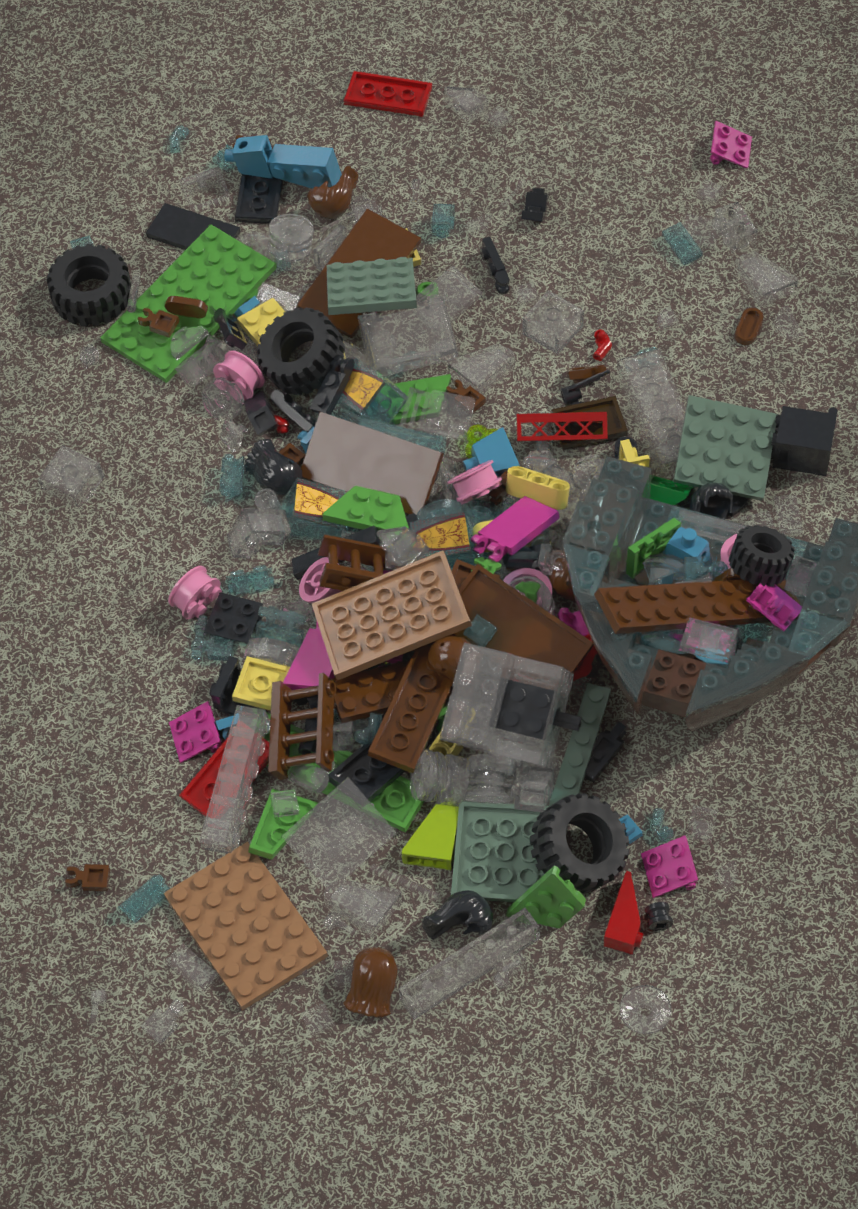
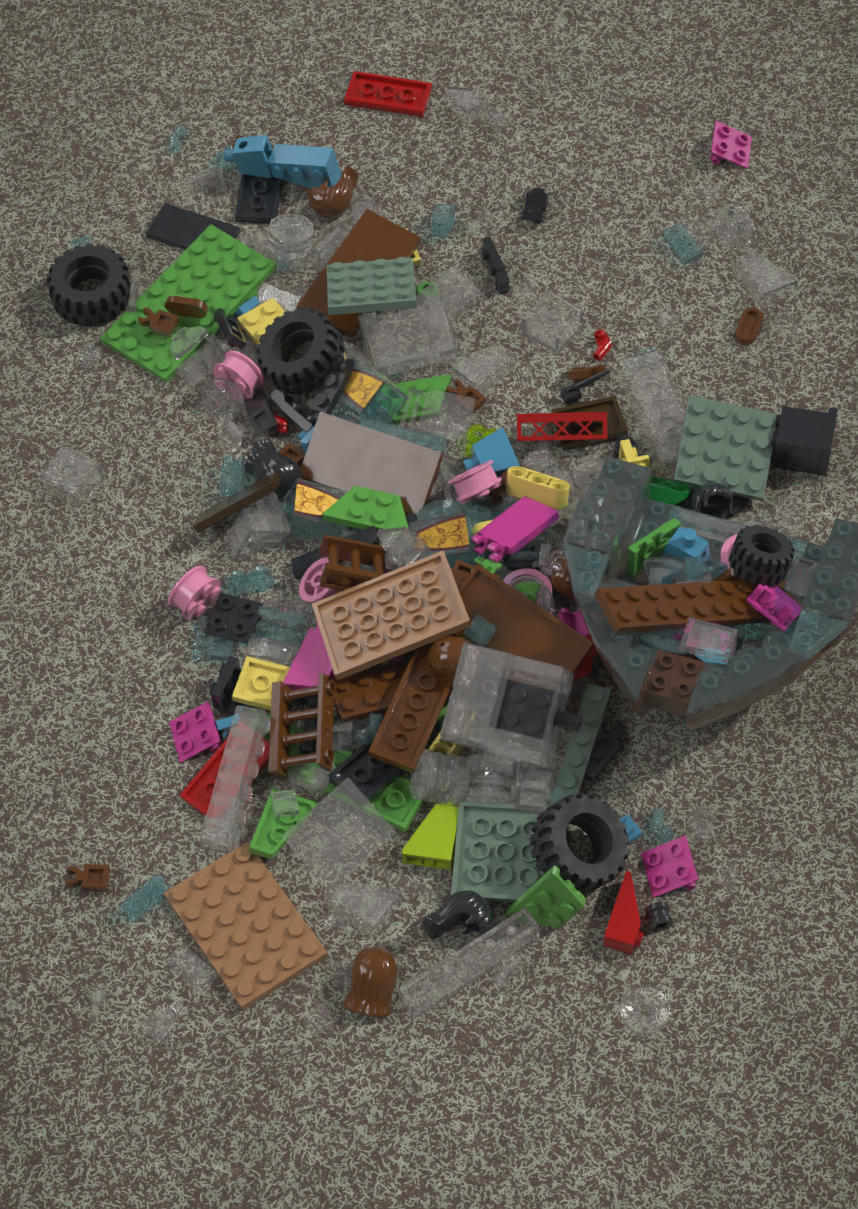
(237, 502): none -> dark brown tile

